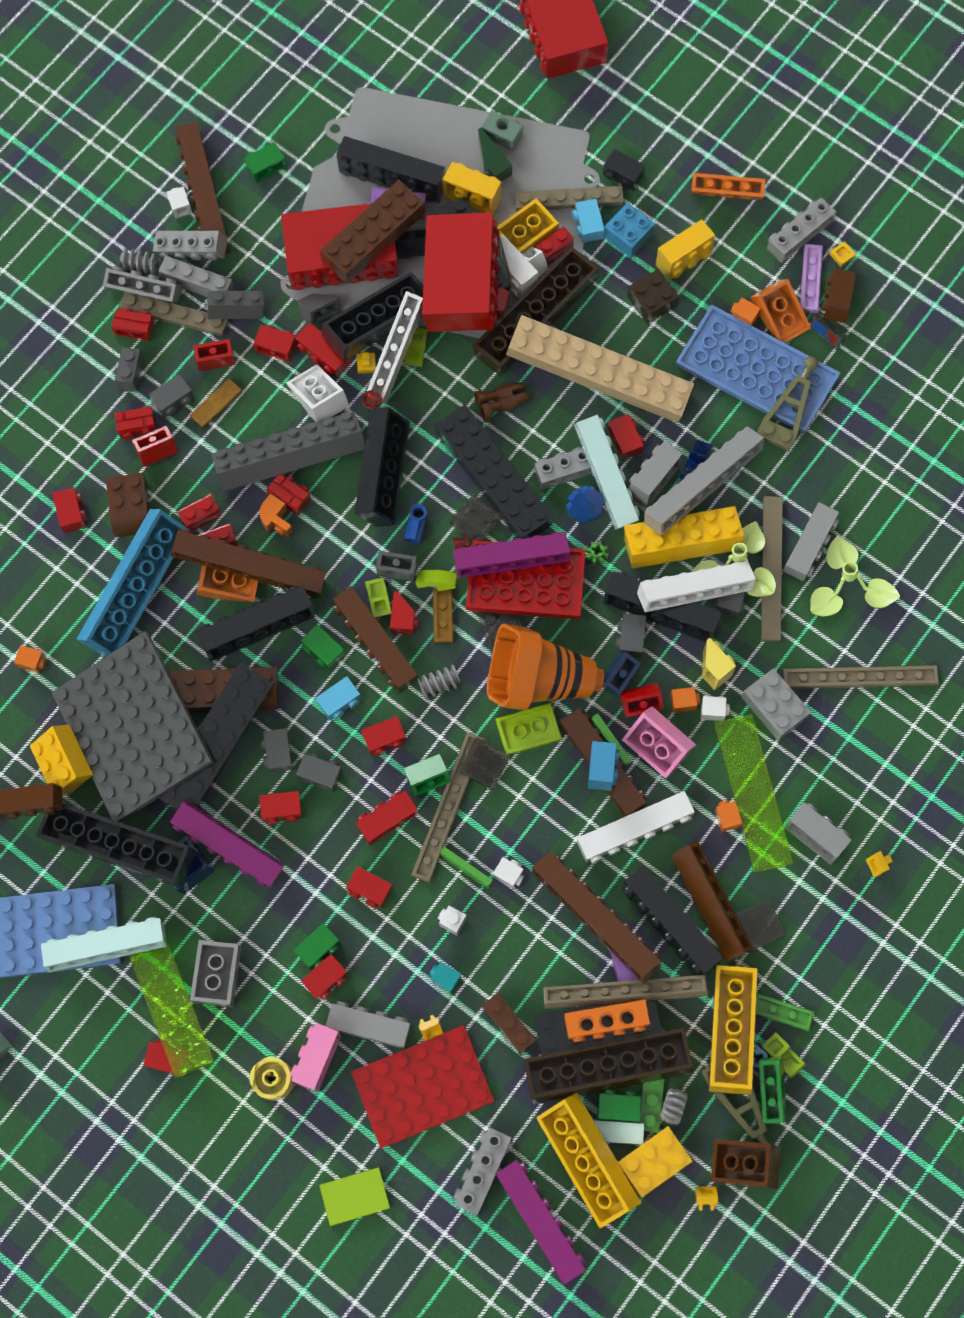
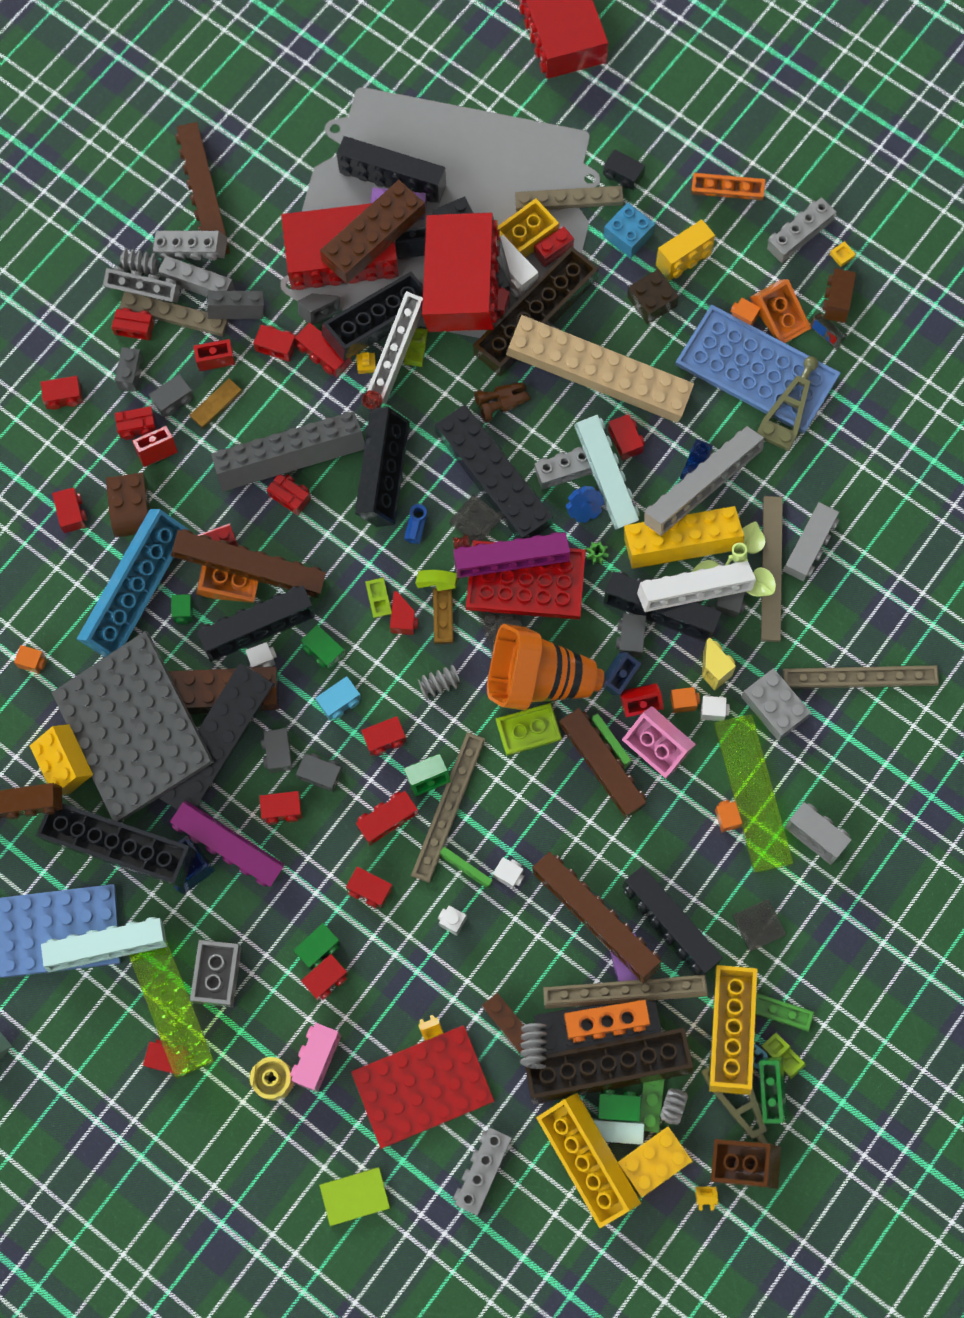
(61, 392): none -> red brick
(179, 202): white brick -> none
(182, 609): none -> green brick
(200, 513): red brick -> none
(261, 656): none -> white brick
(265, 162): green brick -> none
(271, 513): orange brick -> none
(318, 393): white slope -> none
(367, 1025): light grey brick -> none
(375, 639): reddish brown brick -> none
(396, 566): dark grey brick -> none
(445, 977): teal brick -> none
(479, 189): yellow brick -> none
(484, 764): clear smoke plate -> none
(493, 160): dark green slope -> none
(506, 138): sand green brick -> none
(532, 1045): none -> light grey piece
(536, 259): white brick -> none
(540, 1222): magenta brick -> none
(589, 221): medium azure brick -> none
(602, 763): dark azure brick -> none
(635, 827): white brick -> none
(655, 474): light grey brick -> none
(712, 902): reddish brown brick -> none
(811, 278): lavender tile -> none
(844, 555): yellowish green plant -> none
(878, 863): yellow tile -> none

